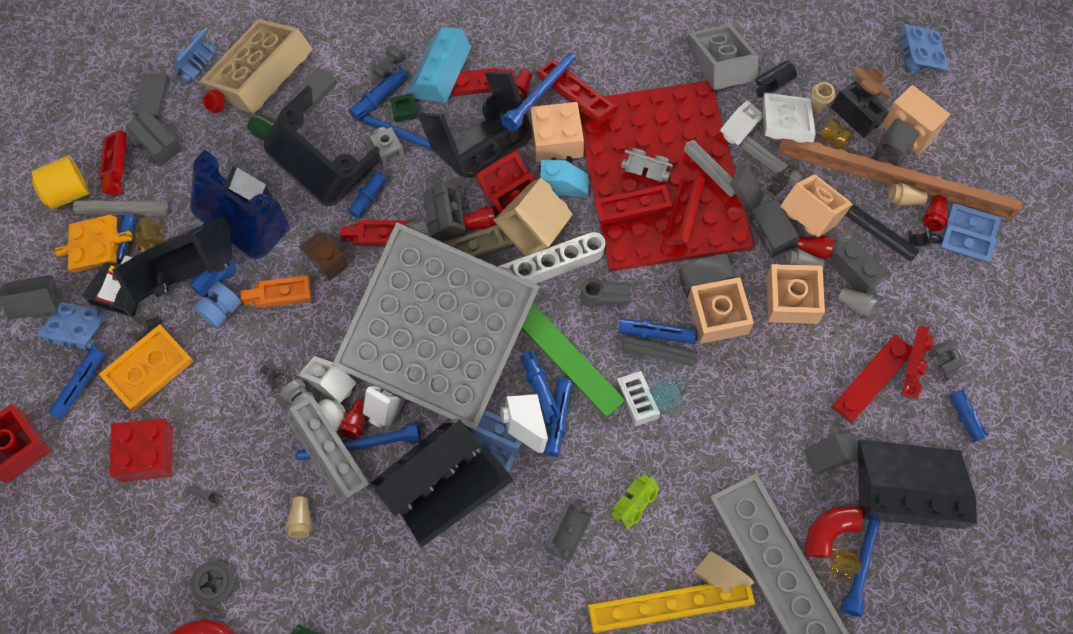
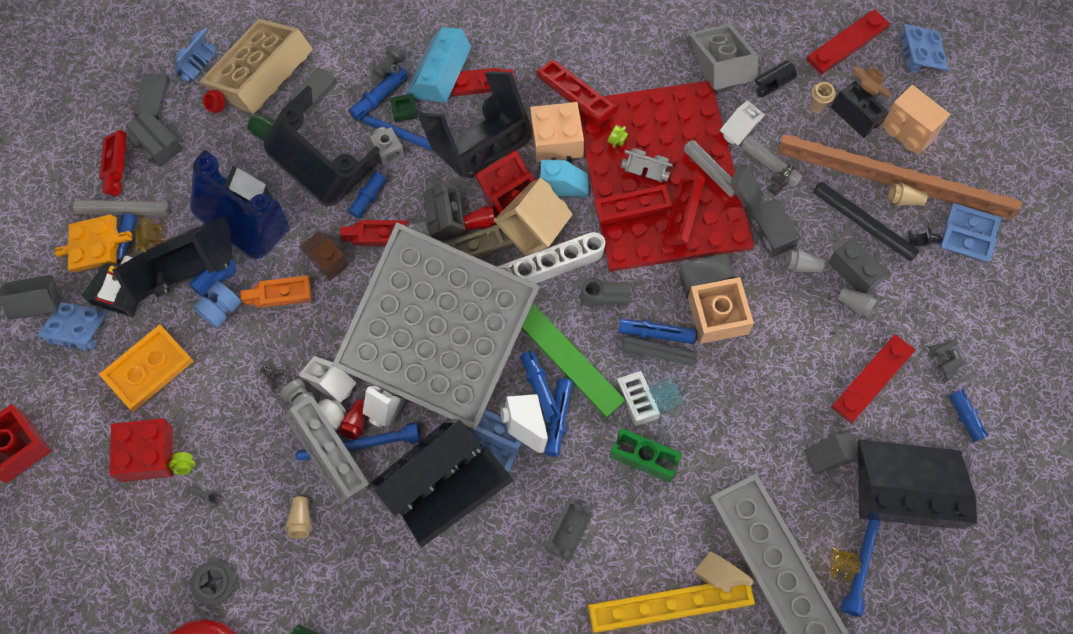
(58, 408): blue pin -> none
(59, 183): yellow piece -> none
(148, 325): clear smoke piece -> none
(181, 463): none -> lime plate
(513, 118): blue piece -> none
(522, 82): red cone -> none
(618, 136): none -> lime plate
(630, 510): lime hinge -> none
(644, 444): none -> green piece
(788, 118): white plate -> none
(795, 294): light nougat brick -> none
(815, 205): light nougat brick -> none
(817, 246): red cone -> none
(828, 527): red cylinder -> none
(836, 134): clear yellow wheel -> none
(847, 42): none -> red plate
(899, 136): dark grey piece -> none
(917, 364): red hinge -> none
(936, 214): red cone -> none

